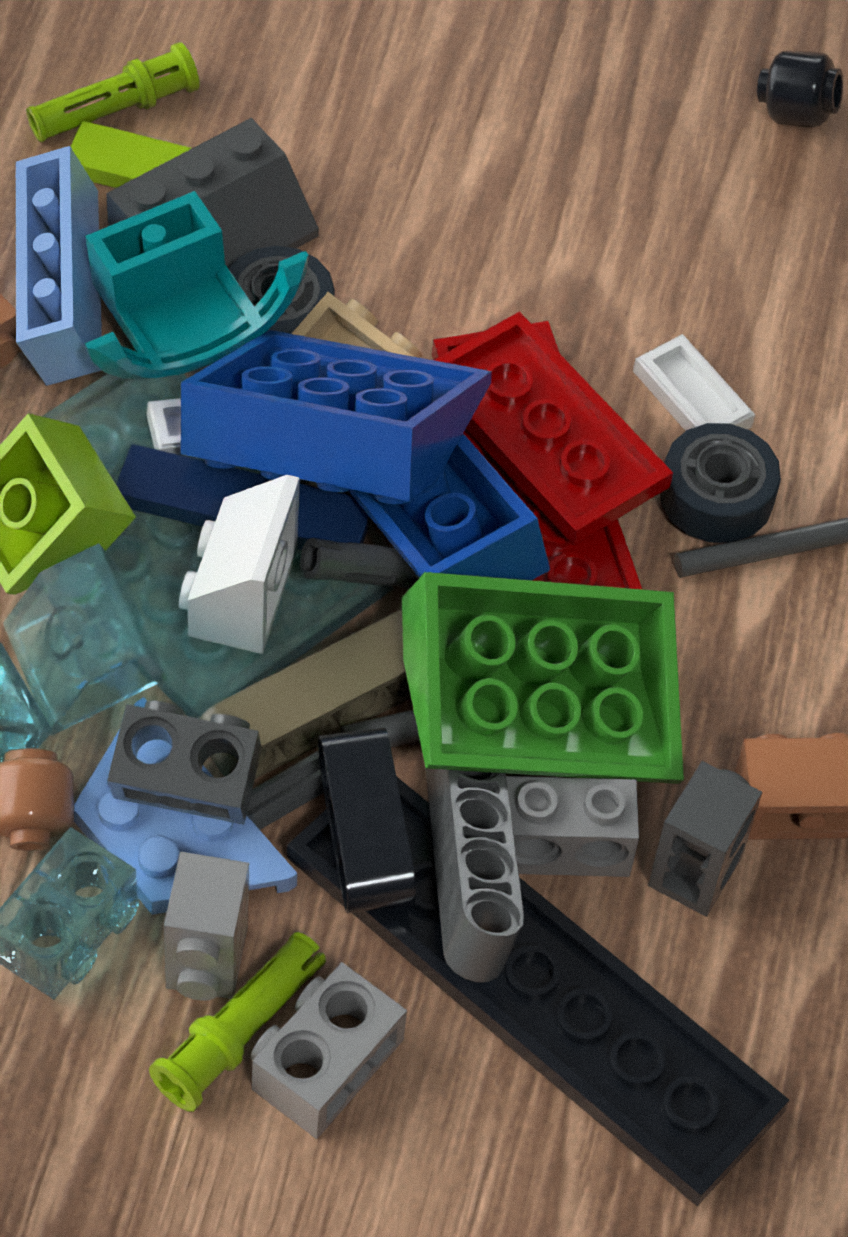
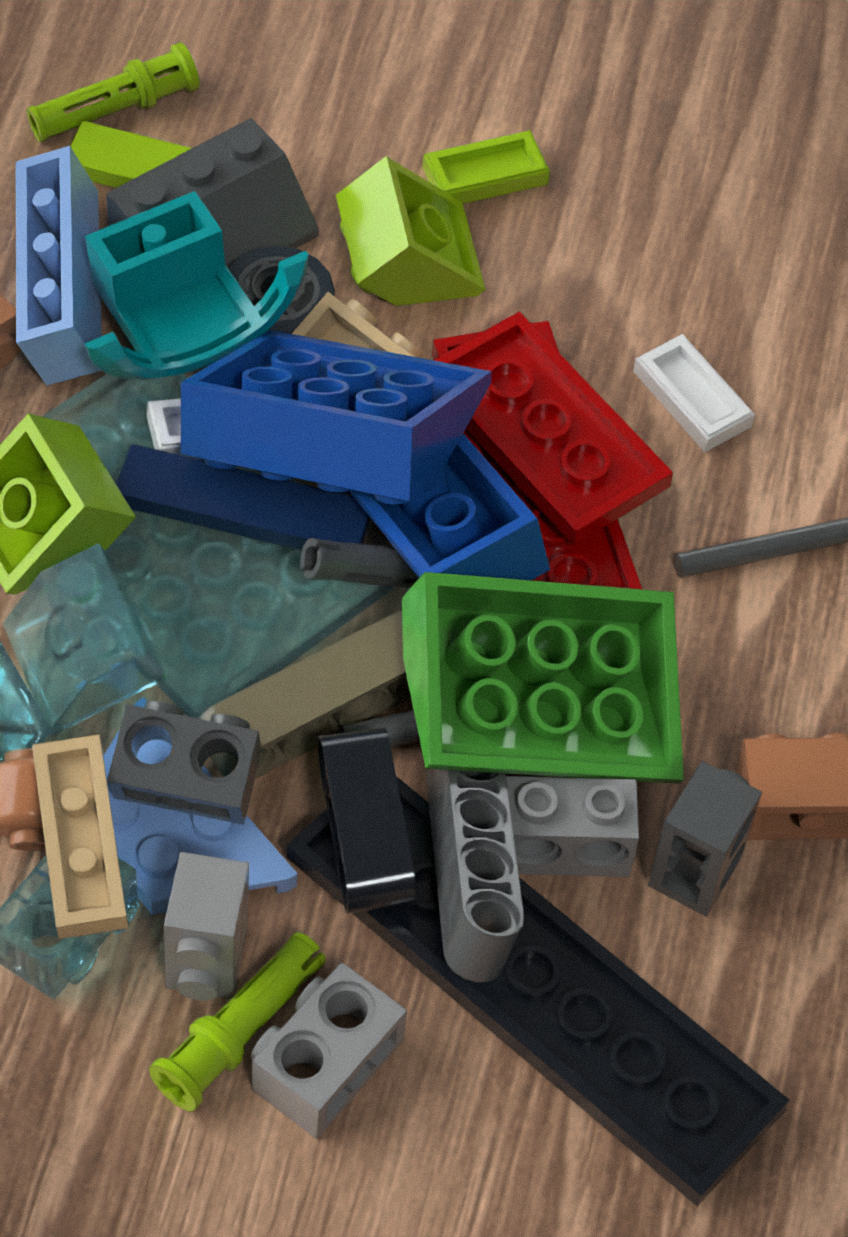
(79, 837): none -> tan plate
(243, 566): white slope -> none
(285, 792): dark grey axle -> none
(407, 238): none -> lime slope
(488, 167): none -> lime tile
(721, 482): wheel -> none
(801, 88): black head -> none

